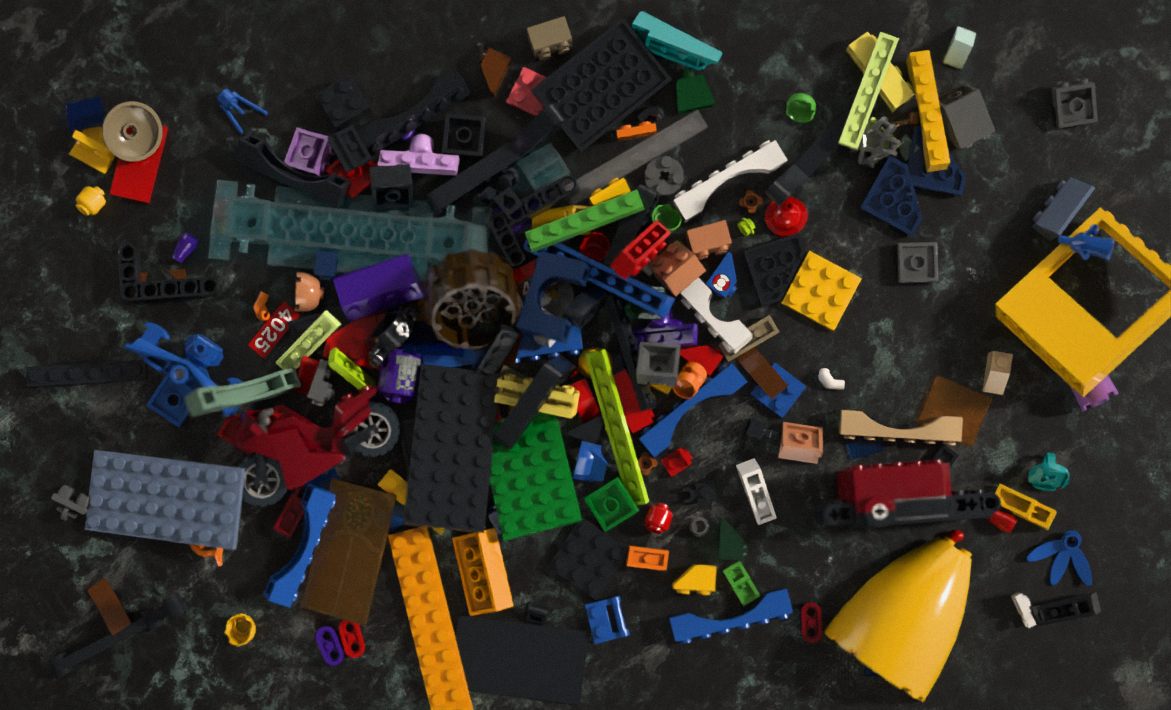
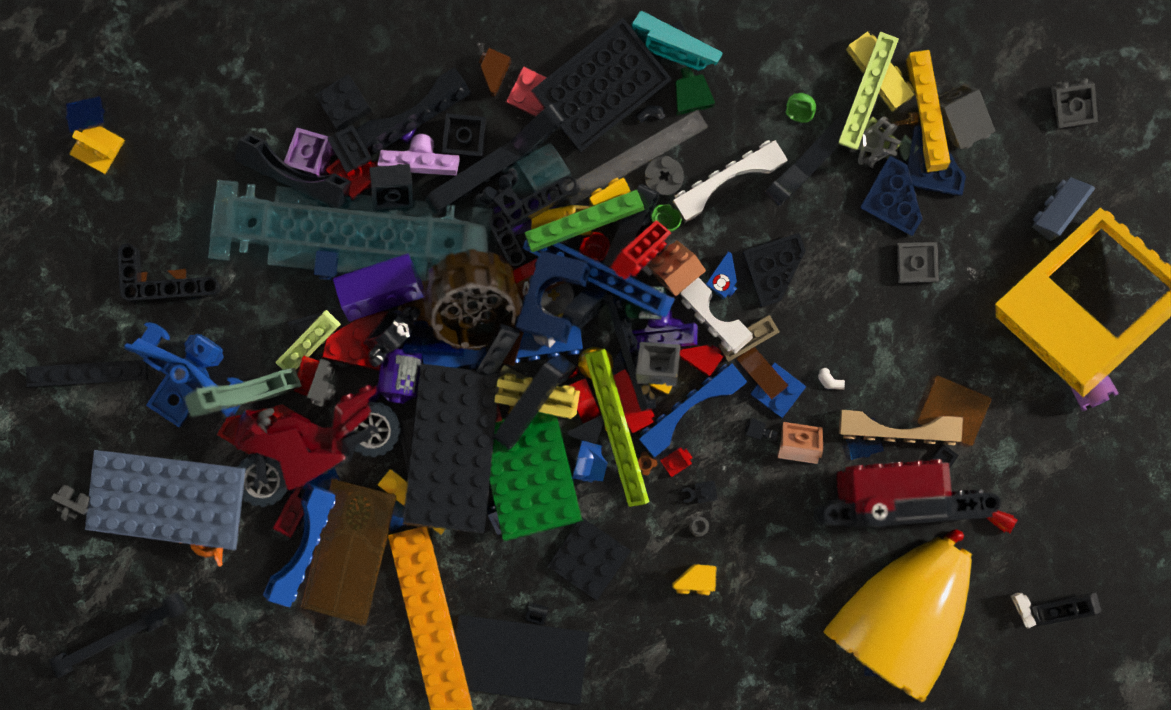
(90, 200): yellow head -> none
(109, 606): reddish brown sticker -> none
(137, 178): red tile -> none
(145, 133): dark tan dish -> none
(184, 247): dark purple cone -> none
(229, 100): blue plant -> none
(240, 629): yellow hair -> none
(260, 308): orange arm -> none
(273, 330): red sticker -> none
(307, 292): nougat cylinder -> none
(330, 645): dark purple plate -> none
(349, 370): lime plate -> none
(351, 637): red plate -> none
(482, 572): light orange slope -> none
(549, 38): dark tan brick -> none
(600, 621): blue plate -> none
(611, 504): green plate -> none
(644, 129): orange plate -> none
(647, 558): orange plate -> none
(658, 518): red head -> none
(690, 380): orange wheel -> none
(708, 239): nougat brick -> none
(730, 543): clear green slope -> none
(741, 584): bright green slope -> none
(746, 226): lime plate -> none
(750, 195): dark orange plate -> none
(756, 491): white slope -> none
(771, 605): blue arch -> none
(787, 218): red helmet -> none
(813, 621): dark red plate -> none
(821, 290): yellow plate -> none
(960, 48): light aqua slope -> none
(997, 372): tan slope -> none
(1025, 507): yellow slope -> none
(1048, 474): teal tile -> none
(1062, 559): blue plant -> none
(1089, 245): blue piece -> none

